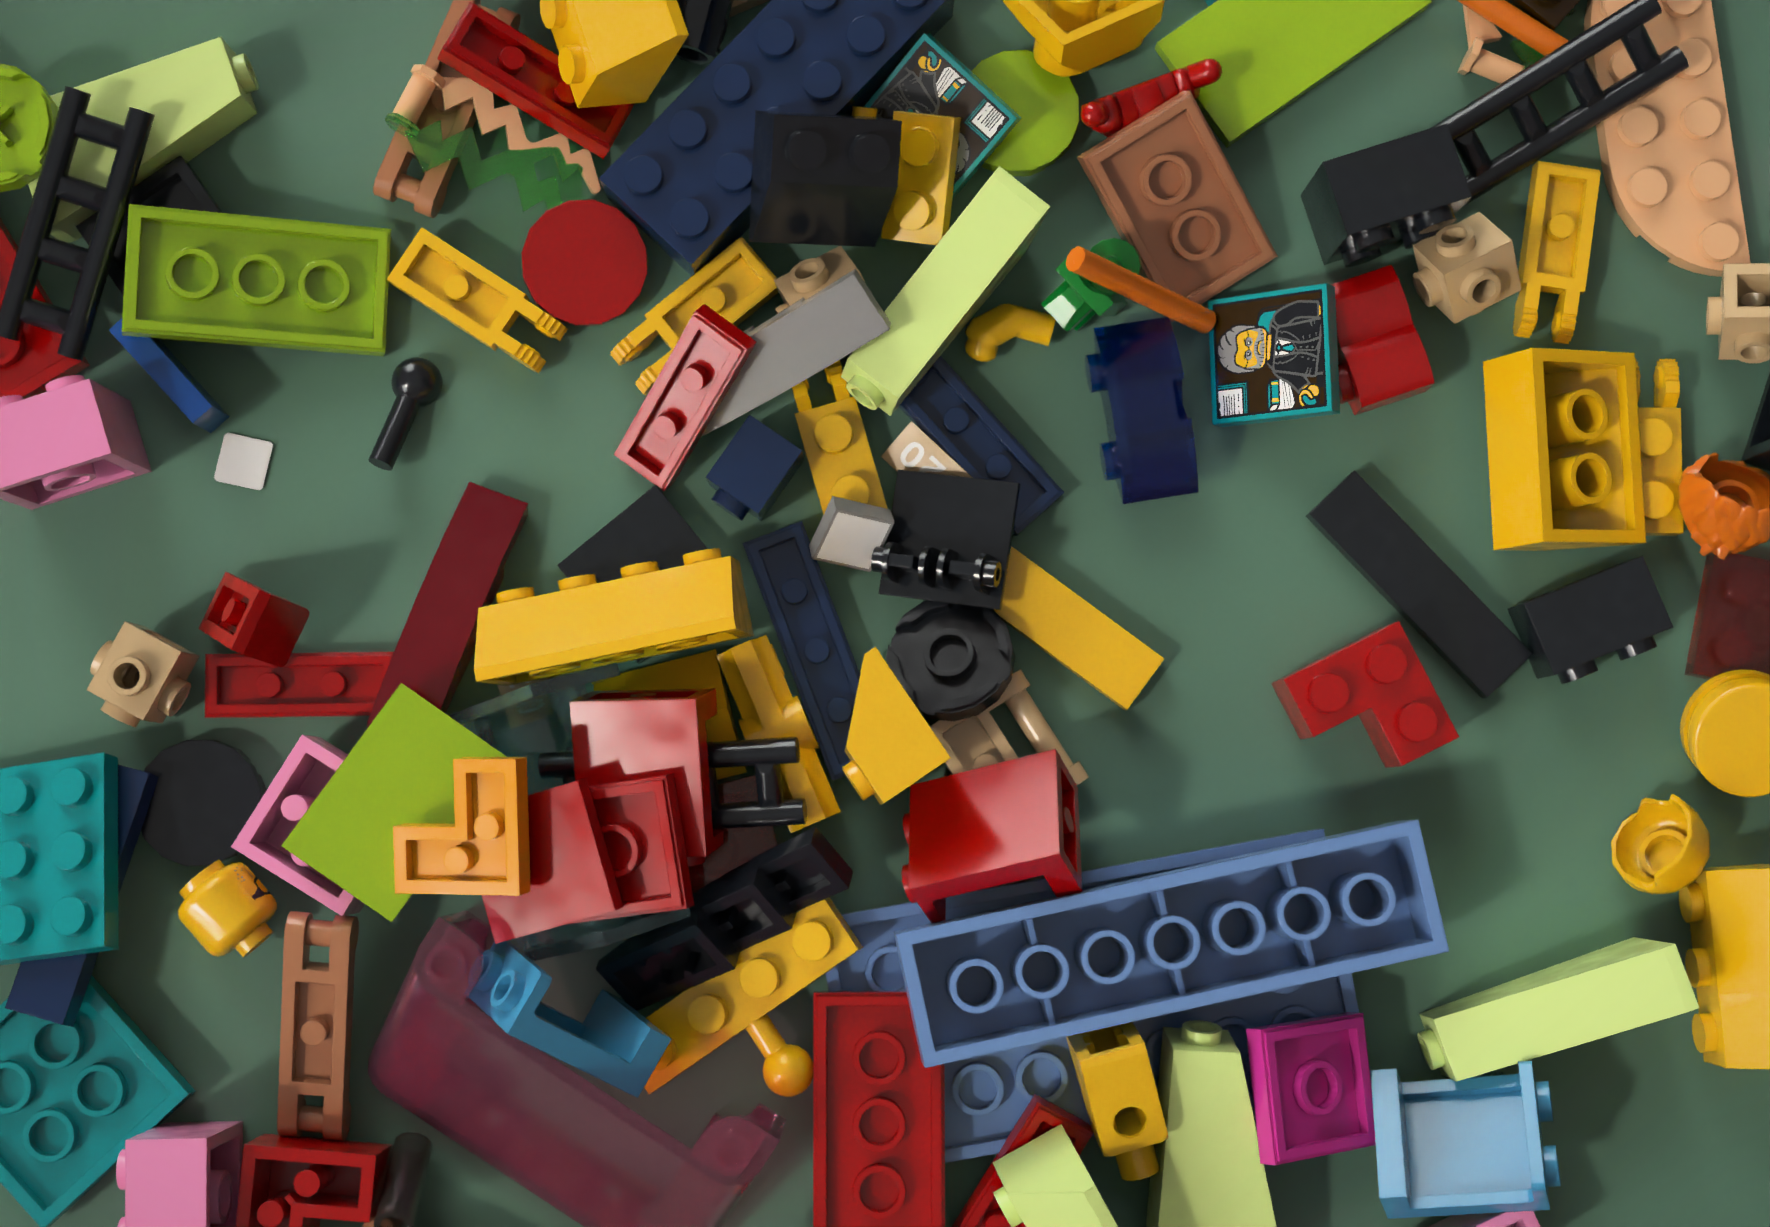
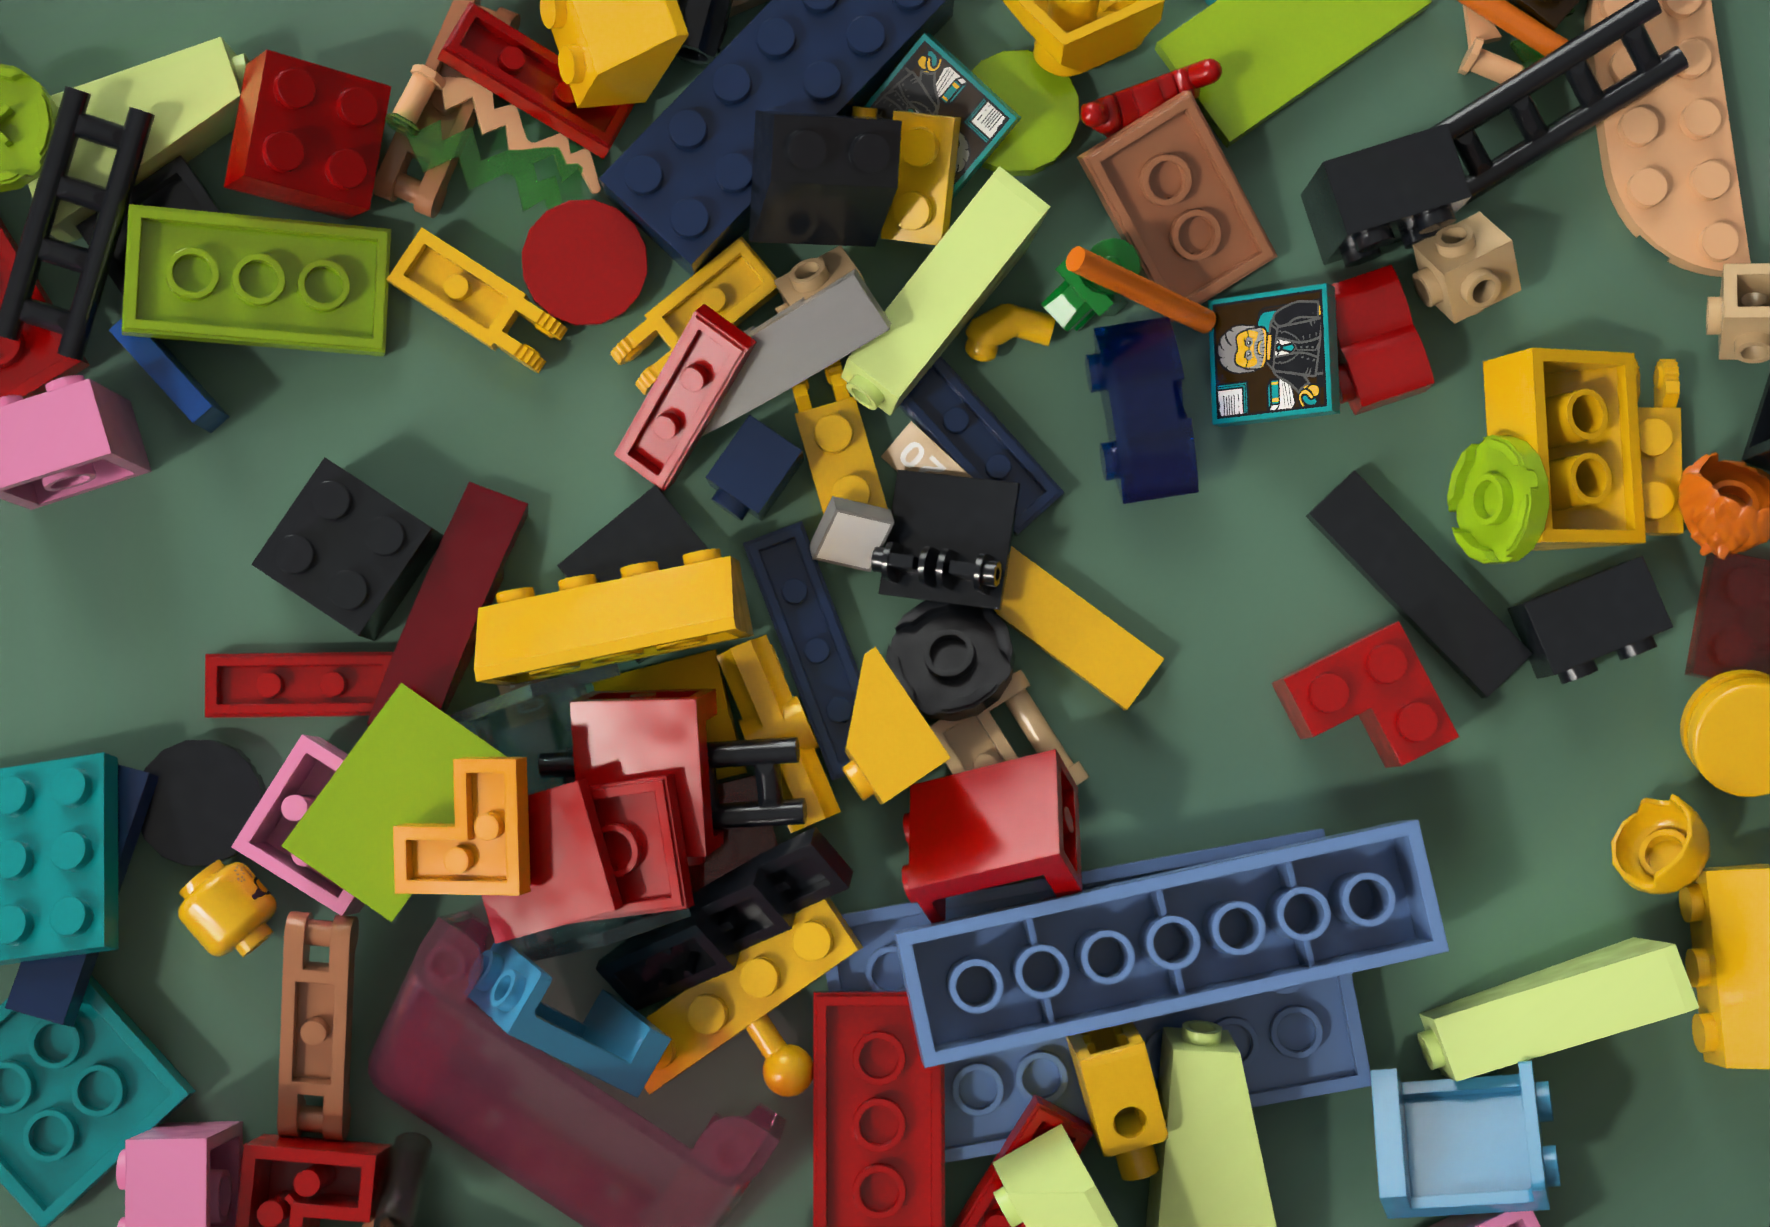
(141, 675): tan brick -> none
(243, 461): white sticker -> none
(254, 621): red slope -> none
(307, 135): none -> red brick
(348, 550): none -> black brick
(415, 385): black bar -> none
(1311, 1087): dark pink tile -> none
(1498, 499): none -> lime tile
(1556, 245): yellow hinge -> none

